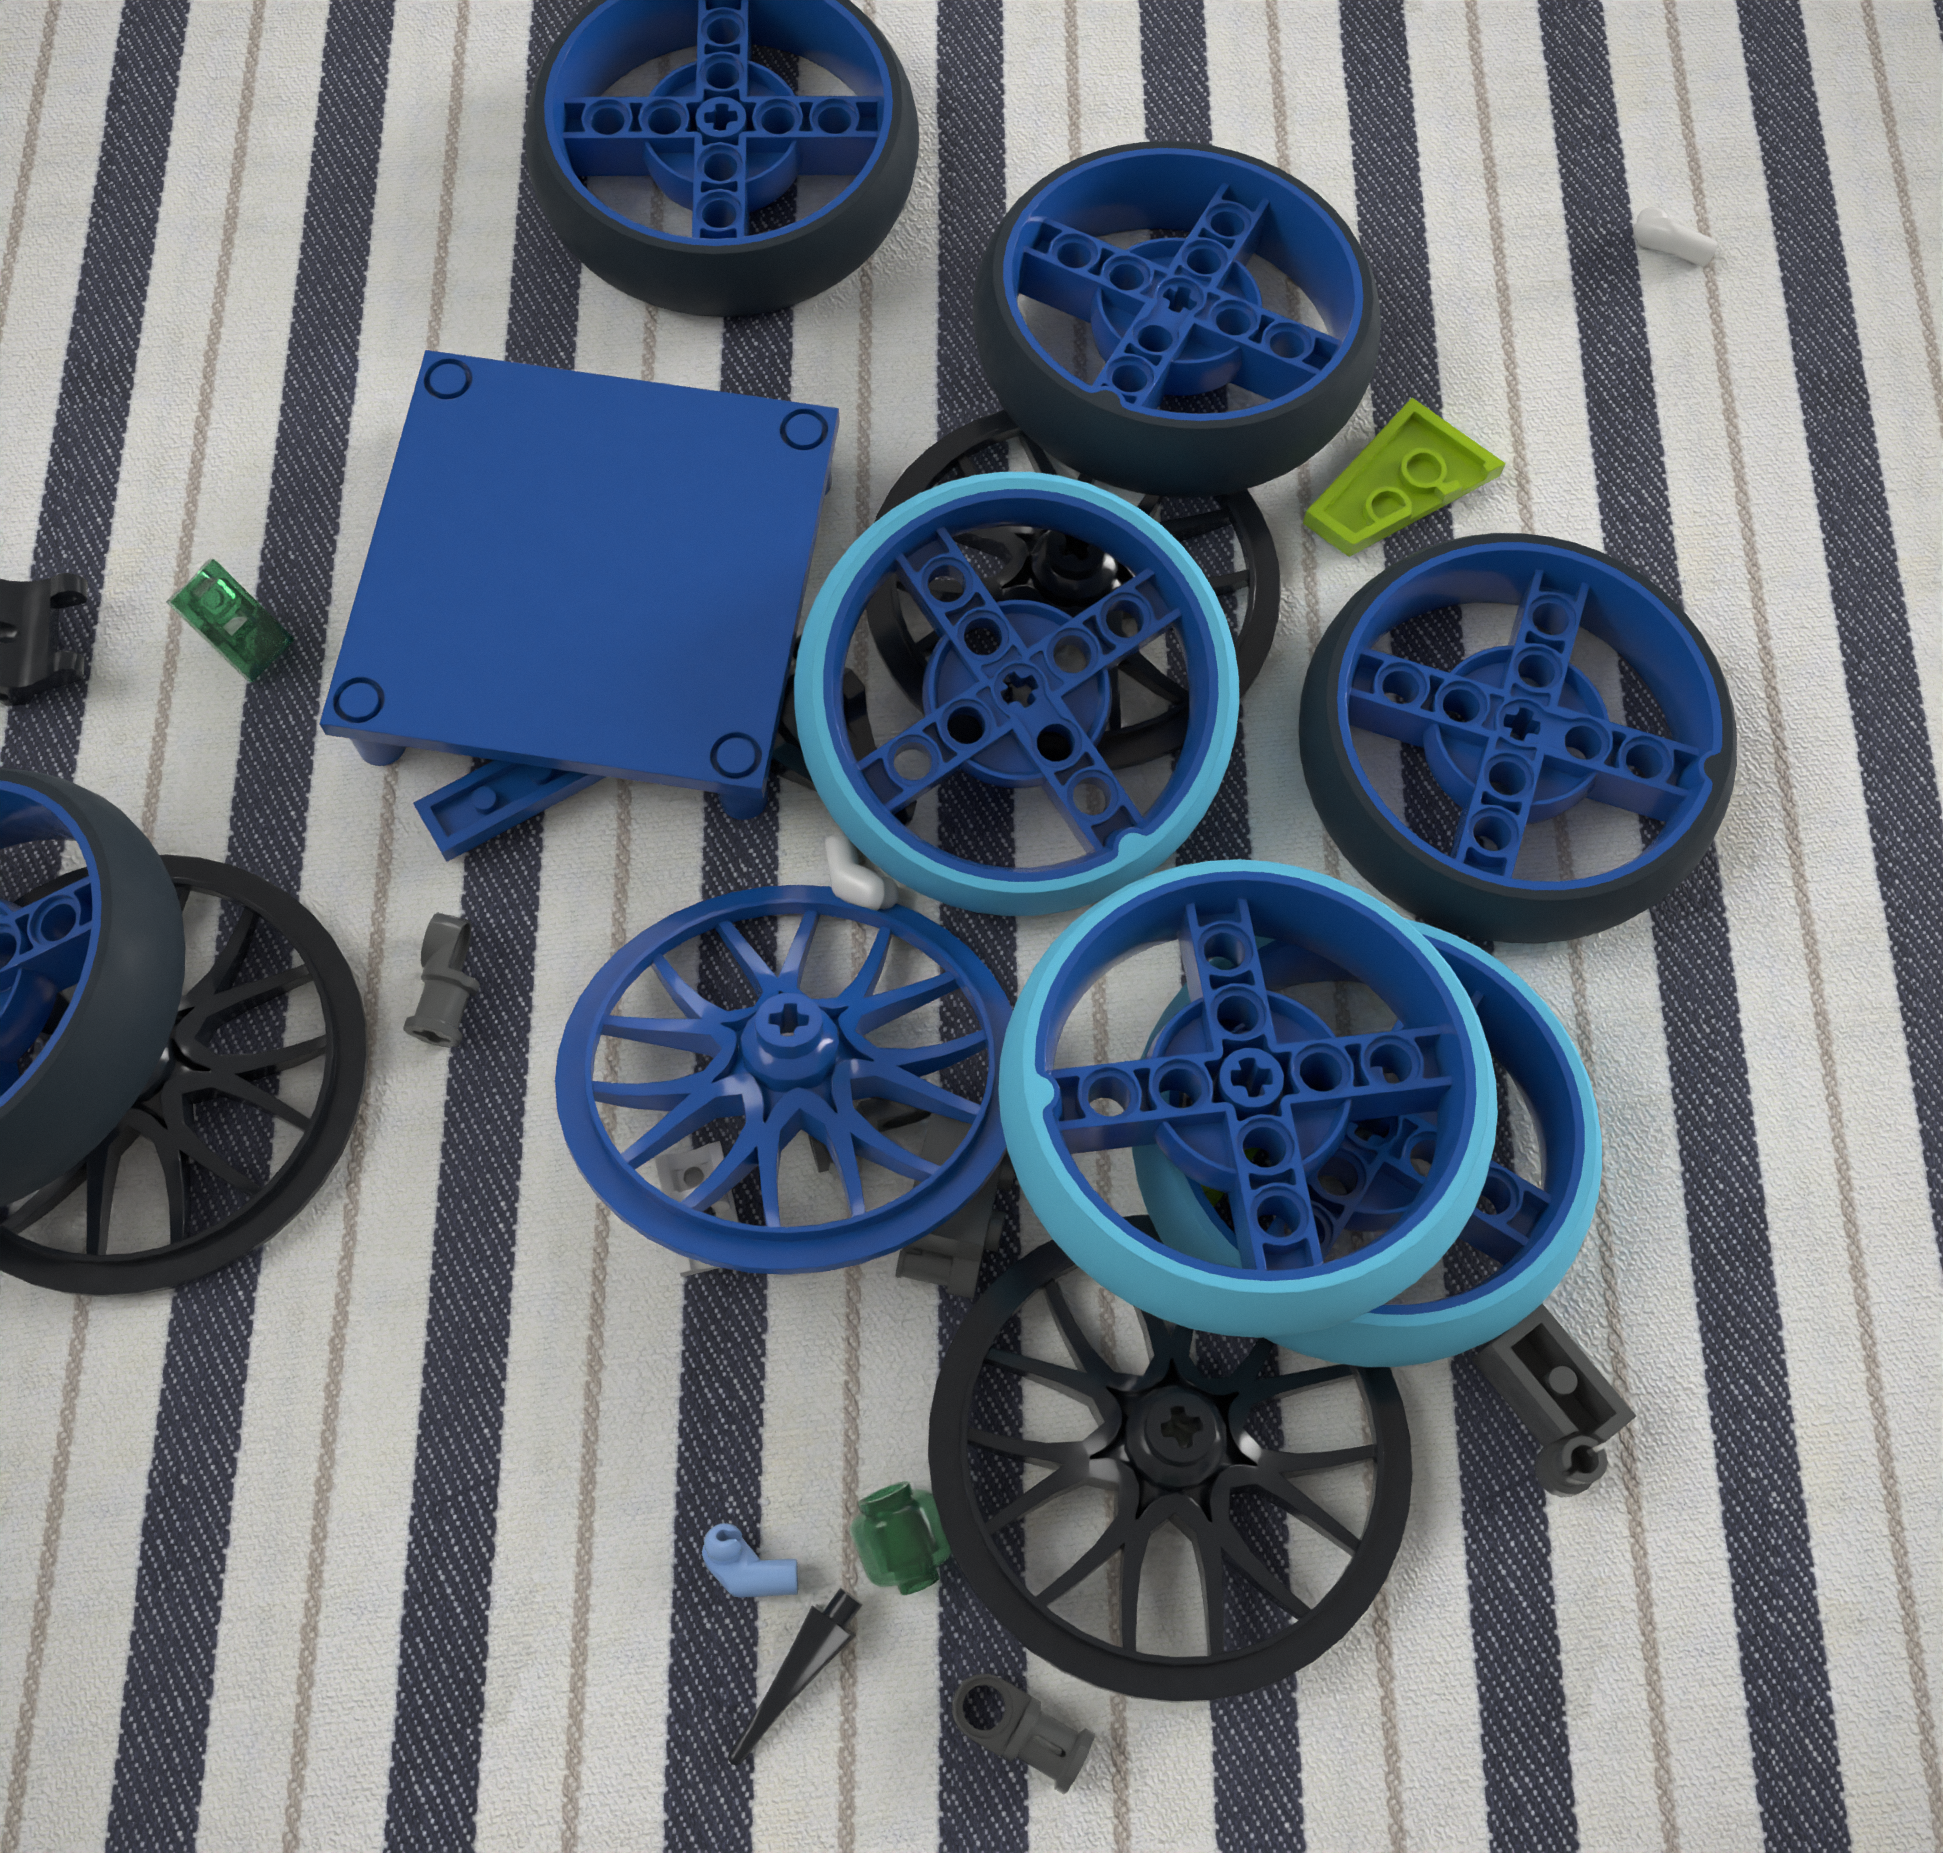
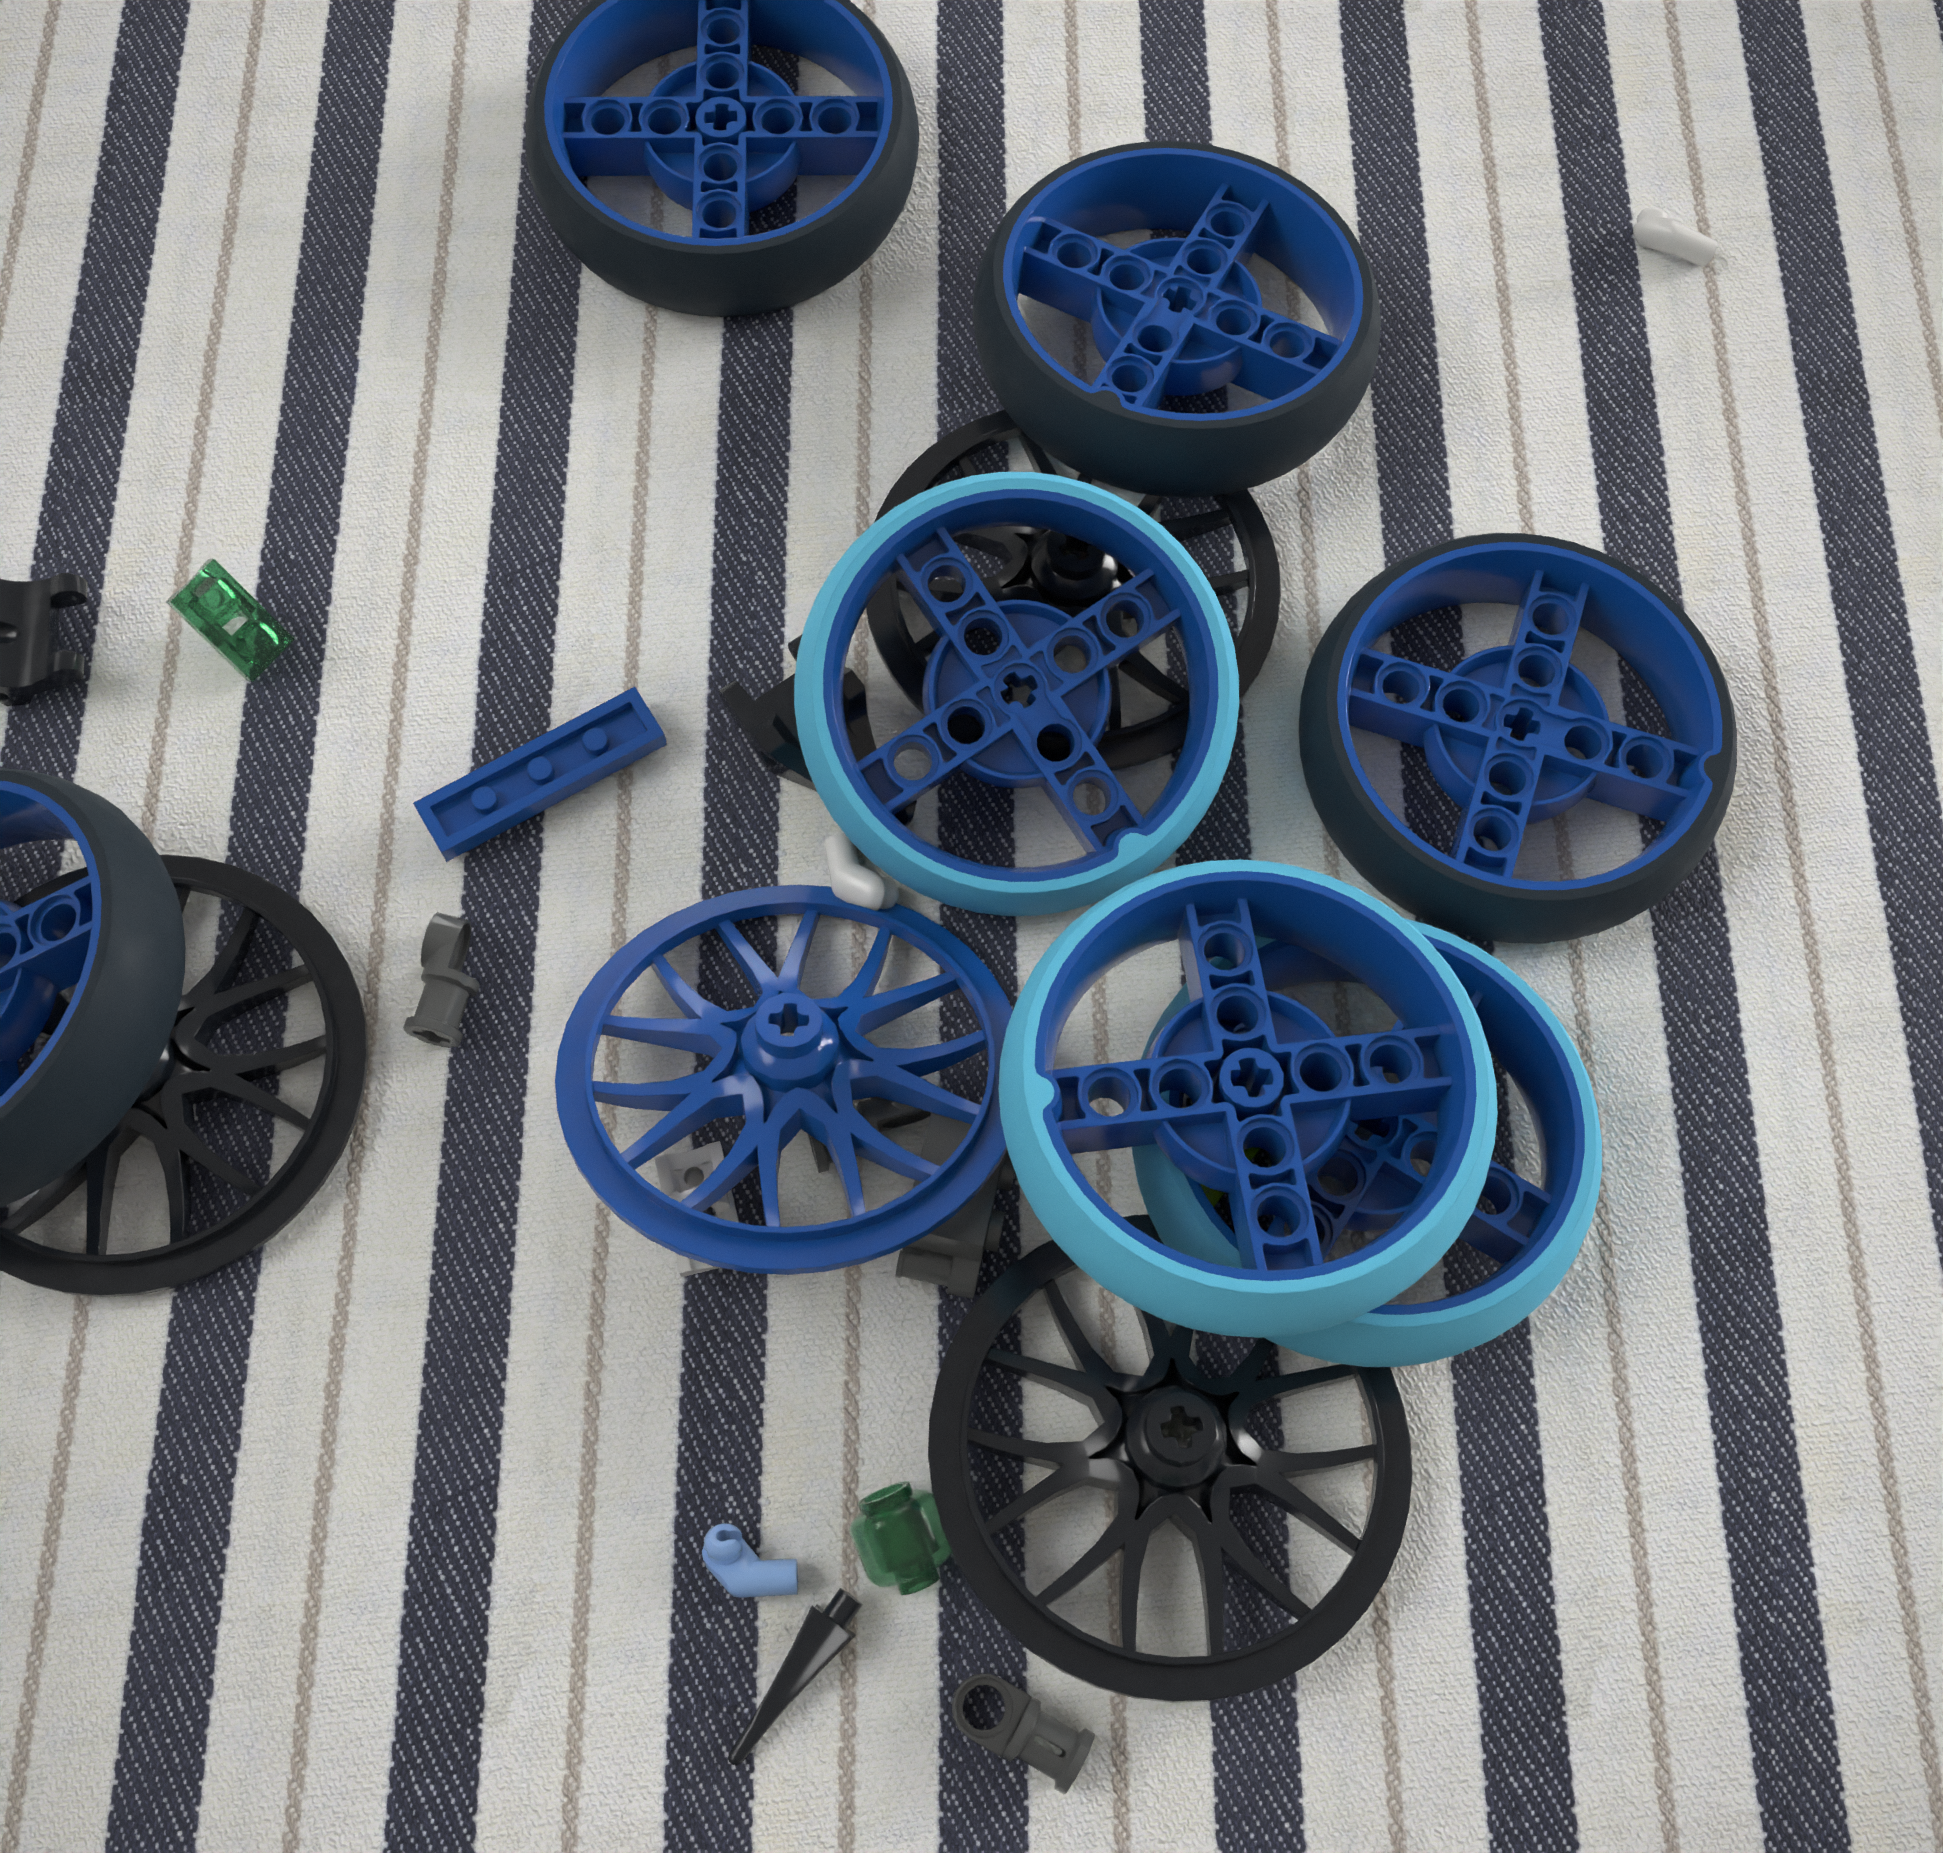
(586, 577): blue piece -> none
(1400, 478): lime wing -> none
(1557, 1399): dark grey hinge -> none

